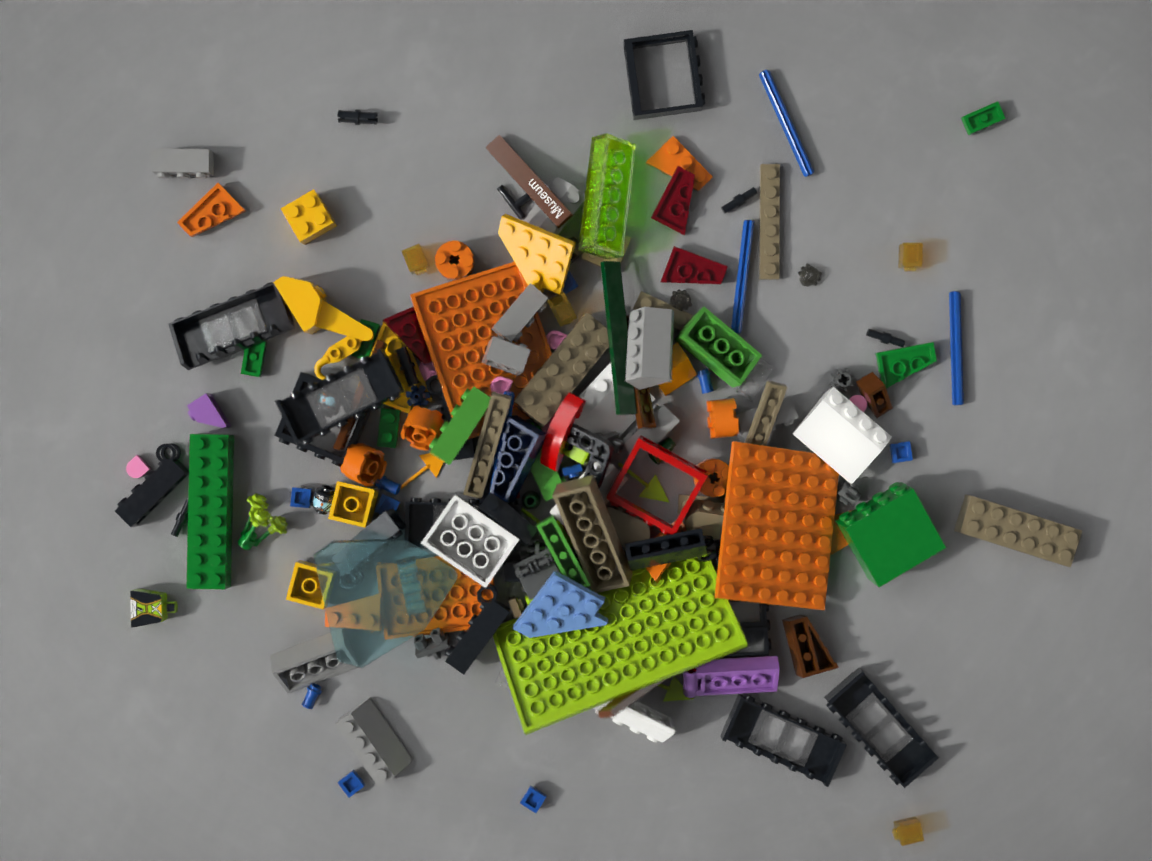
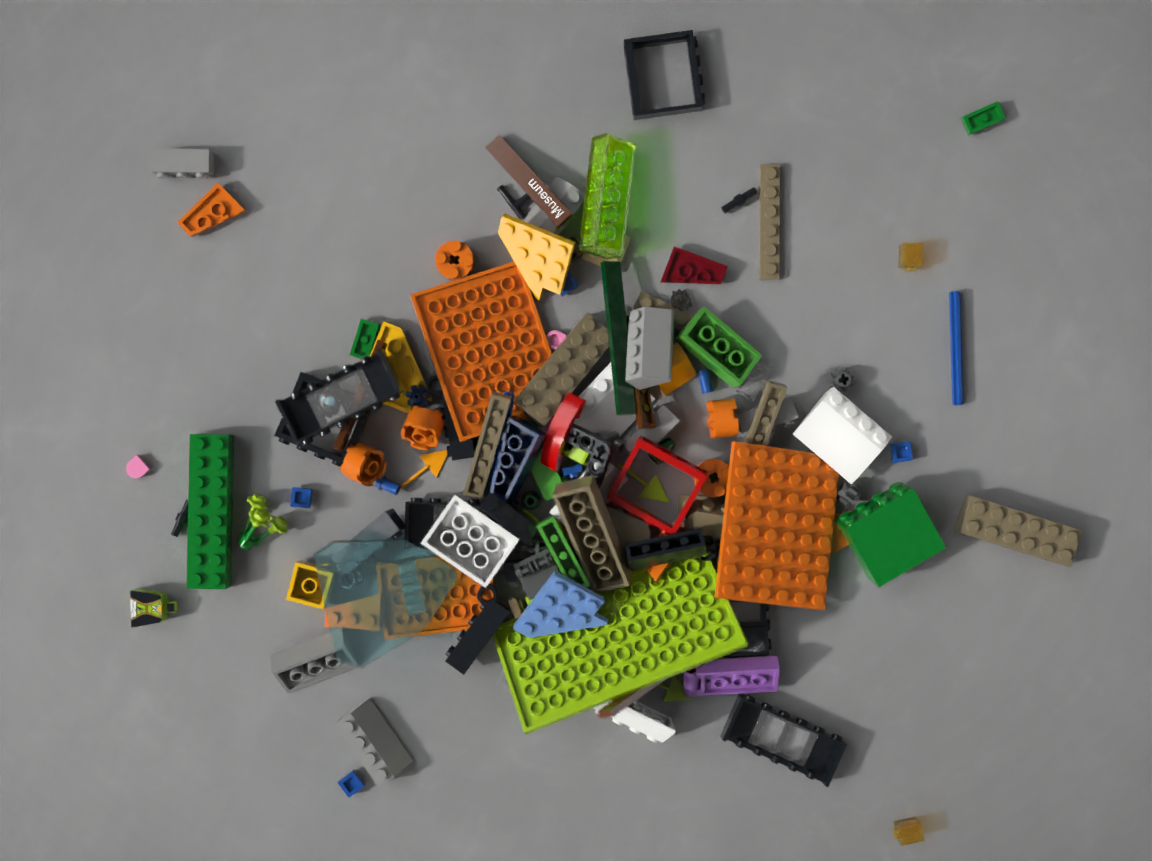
(155, 488): black hinge -> none
(207, 411): medium lavender slope -> none
(231, 326): black window -> none
(254, 360): green plate -> none
(308, 217): yellow brick -> none
(311, 696): blue pin -> none
(315, 313): yellow slope -> none
(323, 499): head -> none
(353, 504): yellow brick -> none
(357, 117): black pin -> none
(387, 503): blue plate -> none
(388, 428): green plate -> none
(407, 366): black pin -> none
(408, 330): dark red wing -> none
(415, 259): clear yellow brick -> none
(427, 370): bright pink tile -> none
(431, 646): dark grey hips -> none
(460, 426): bright green brick -> none
(501, 384): bright pink tile -> none
(506, 355): light grey container -> none
(520, 314): light grey brick -> none
(533, 799): blue plate -> none
(562, 309): clear yellow brick -> none
(675, 154): orange wing -> none
(675, 202): dark red wing -> none
(742, 276): blue axle -> none
(786, 123): blue axle -> none
(805, 278): clear smoke animal -> none
(806, 648): reddish brown wedge -> none
(859, 401): bright pink tile -> none
(875, 394): reddish brown slope -> none
(880, 728): black window -> none
(885, 338): black bar -> none
(902, 362): green wing -> none

